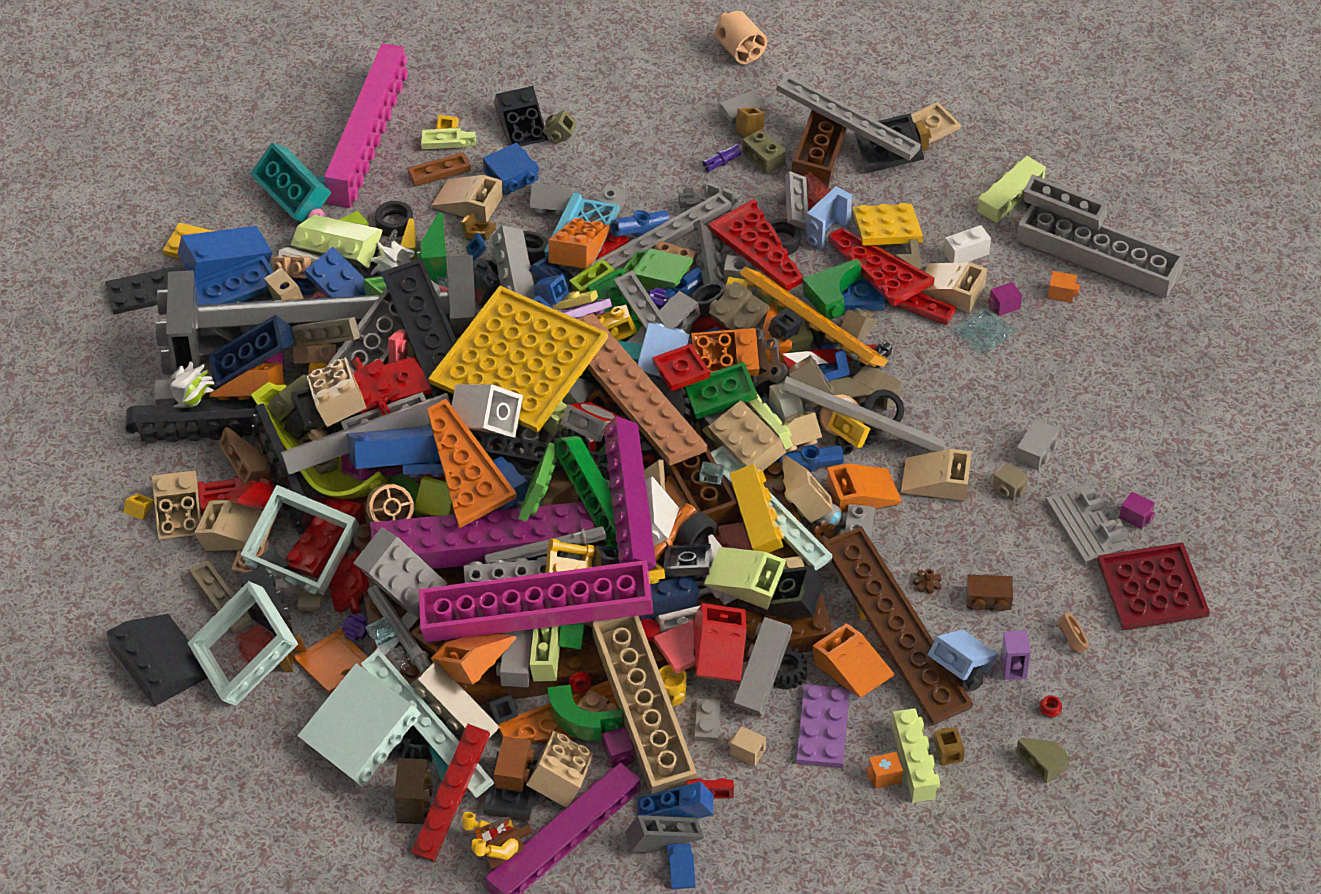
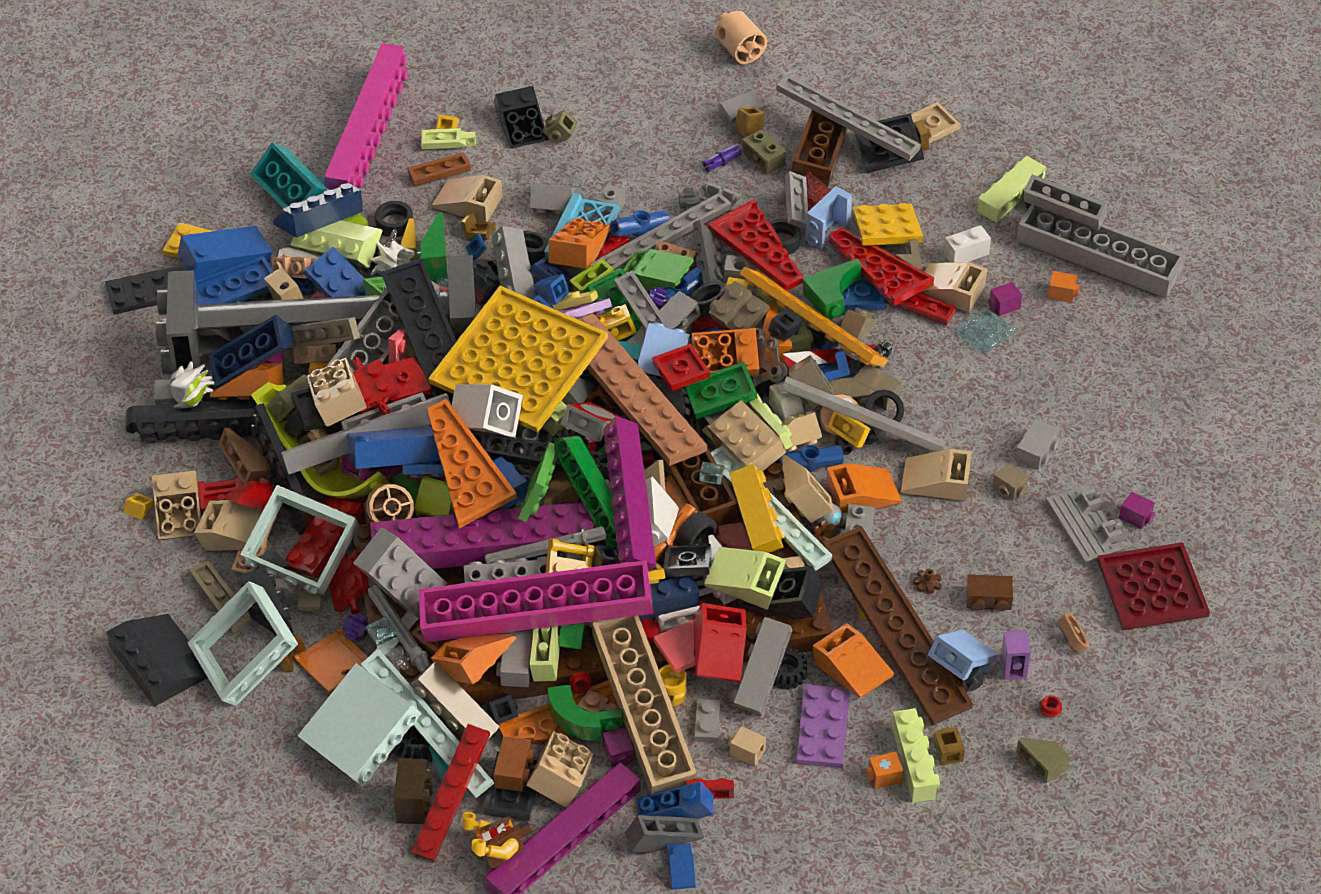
(253, 642): clear red arch -> none
(320, 210): none -> dark blue slope
(512, 167): blue brick -> none

